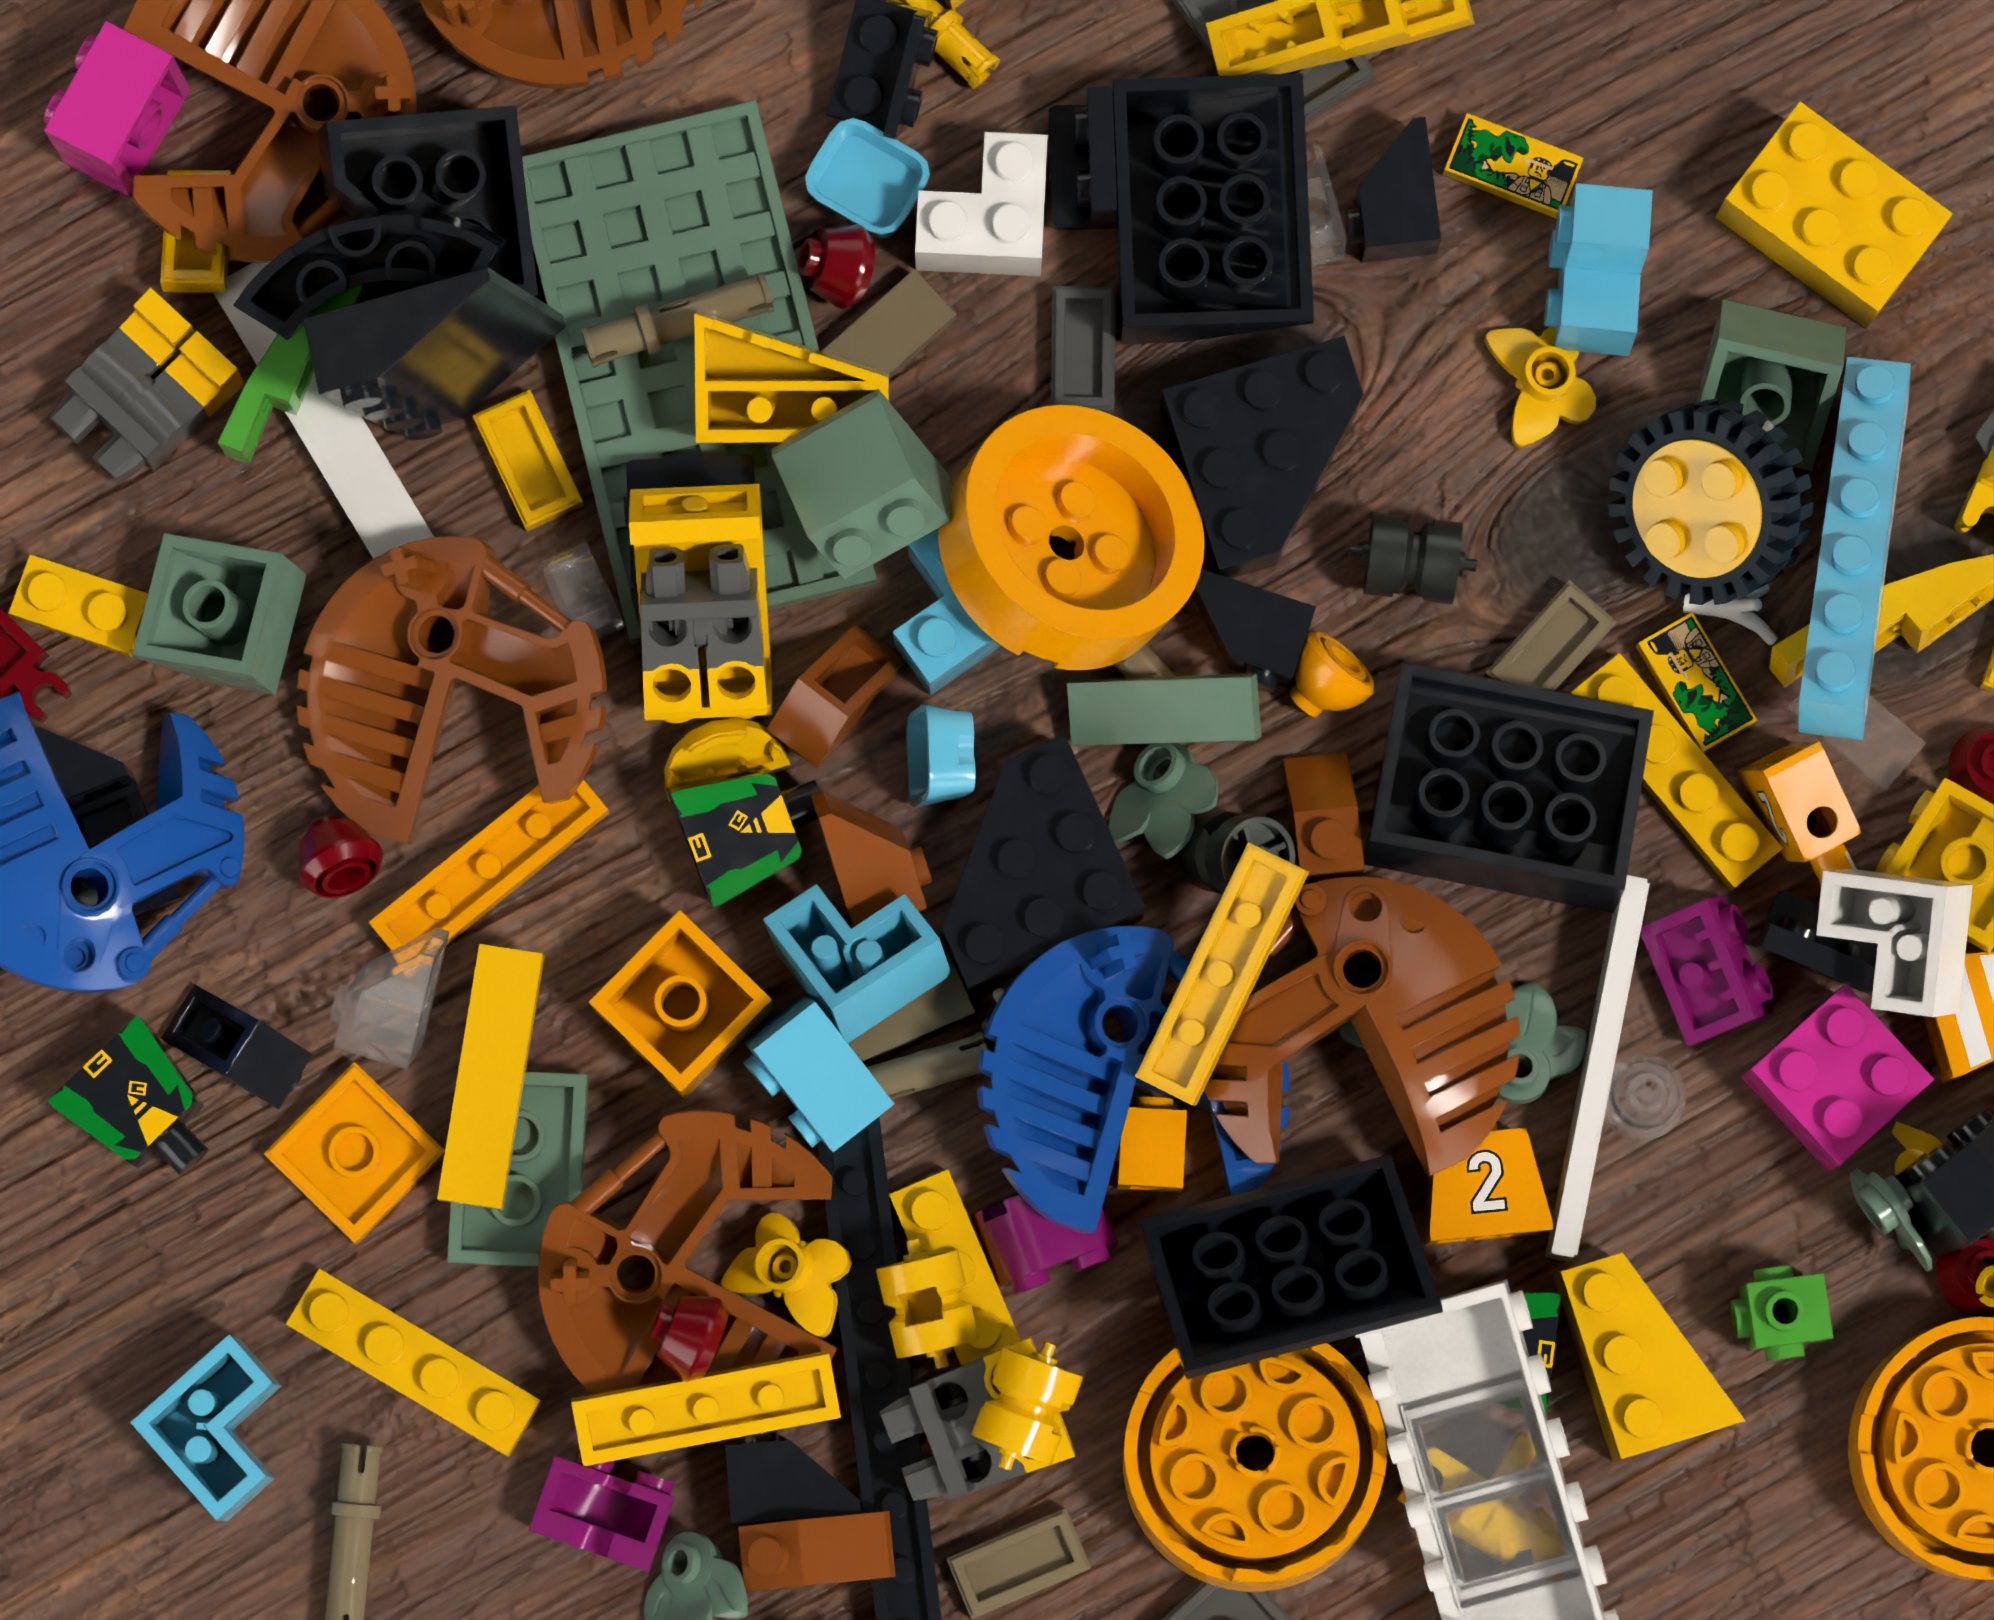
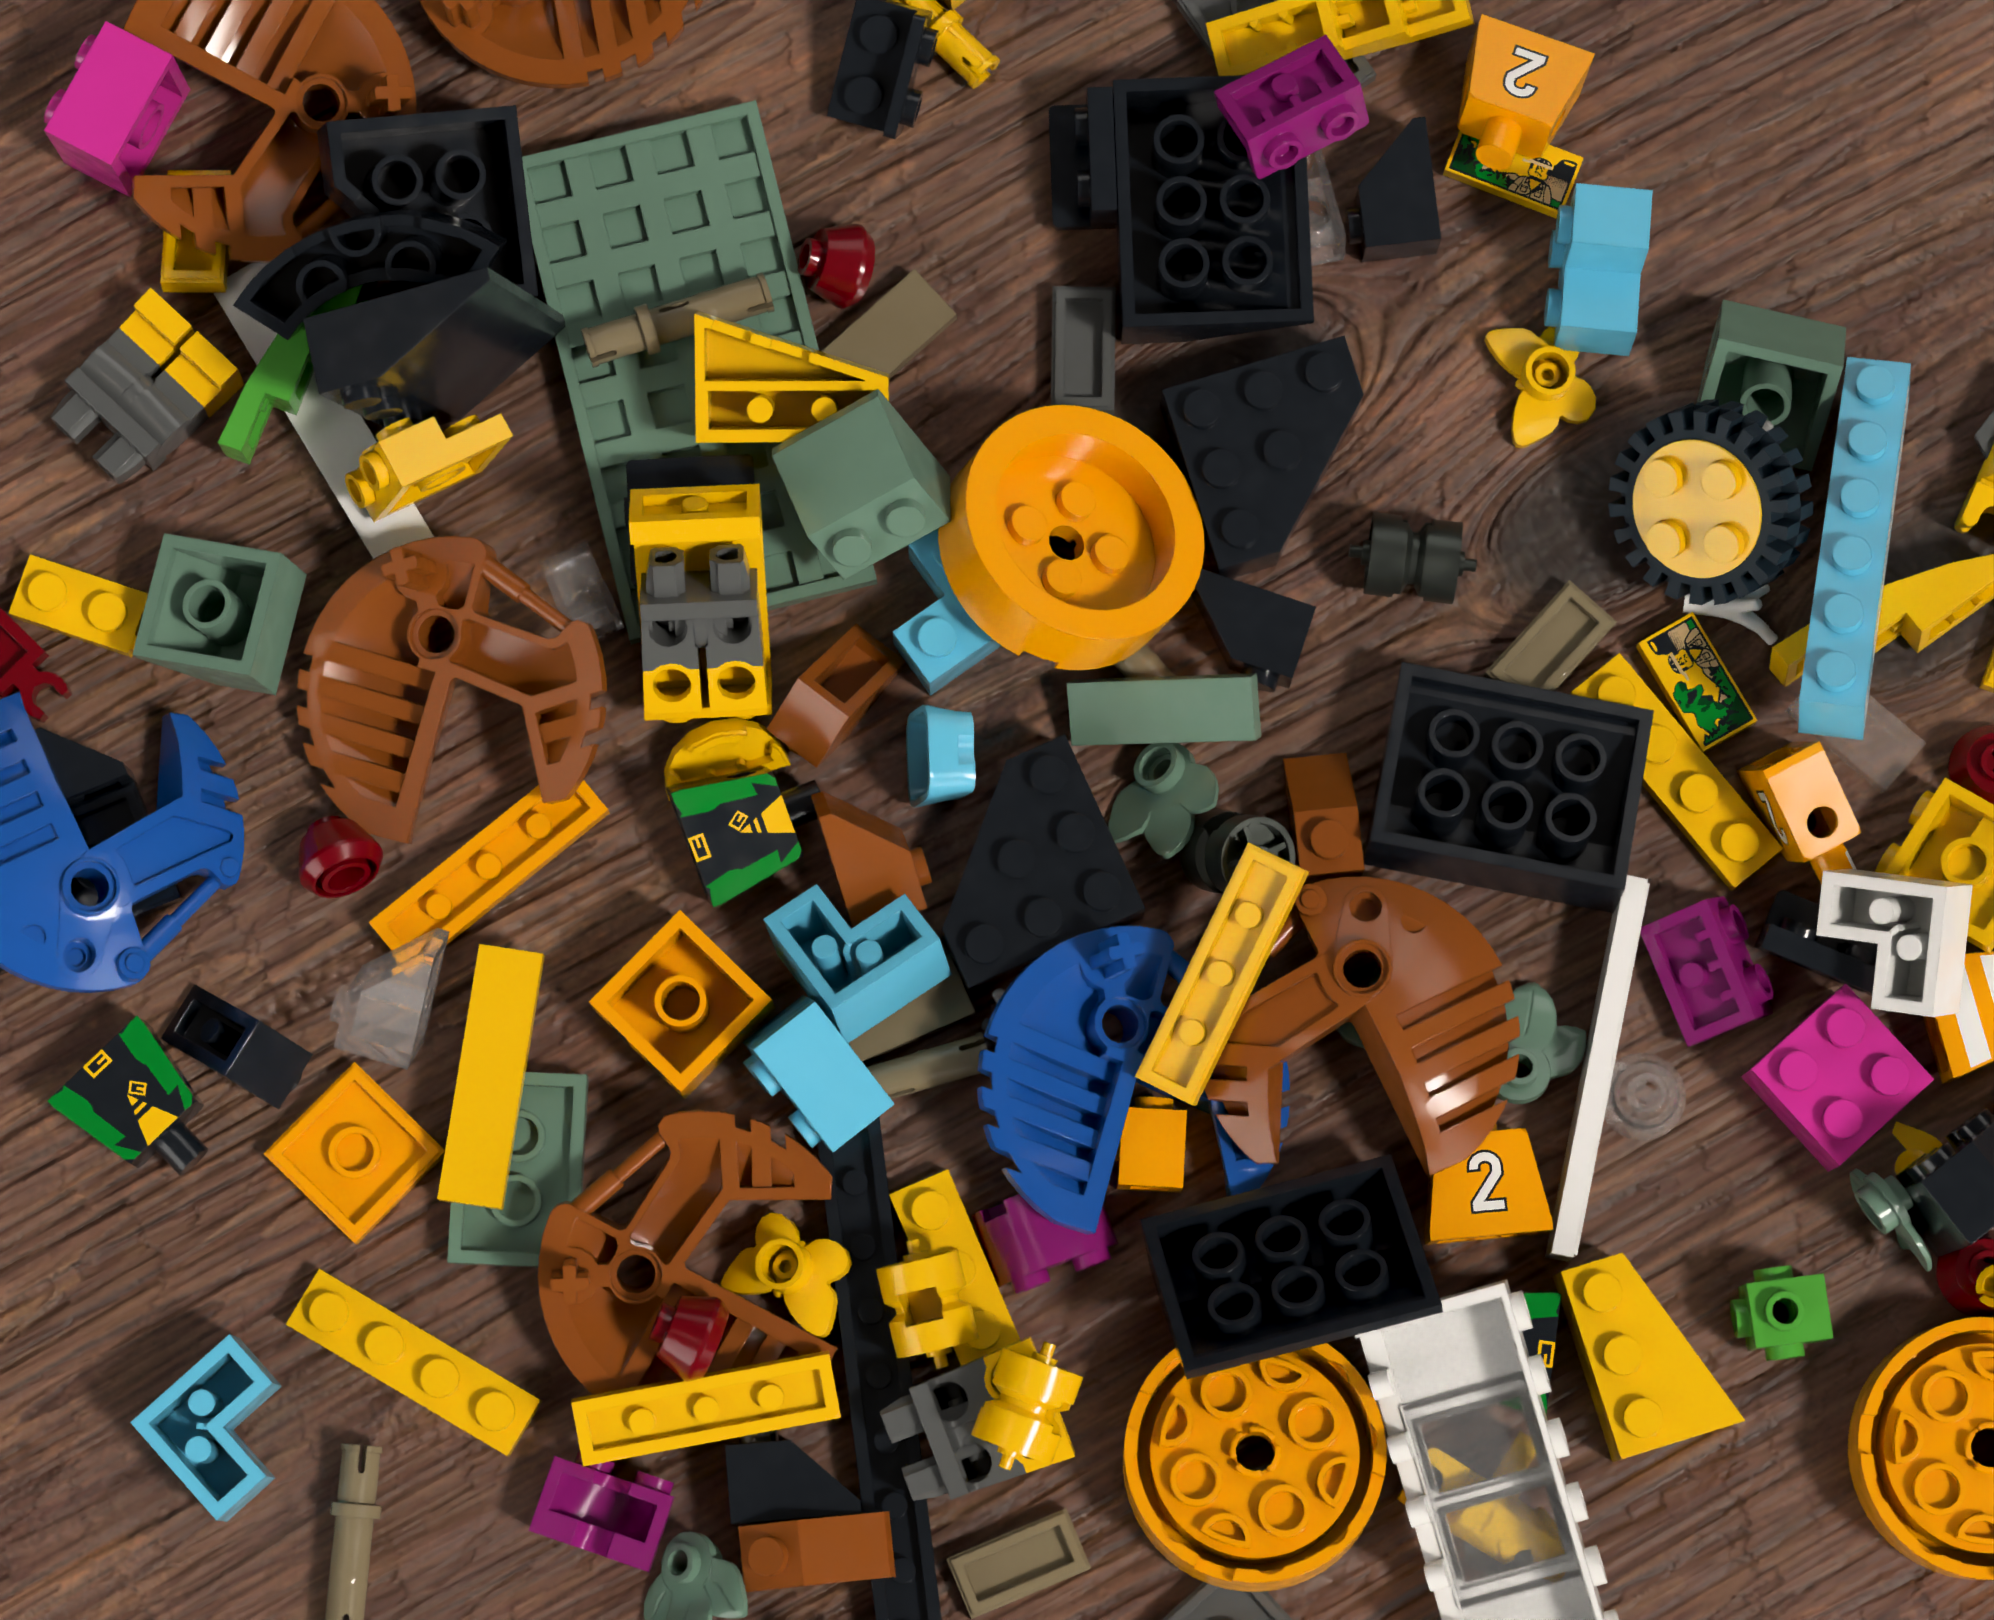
(422, 461): none -> yellow plate
(528, 460): yellow tile -> none
(867, 177): medium azure piece -> none
(994, 228): white brick -> none
(1294, 106): none -> magenta bracket
(1329, 677): light orange brick -> none
(1517, 90): none -> light orange torso
(1833, 215): yellow brick -> none

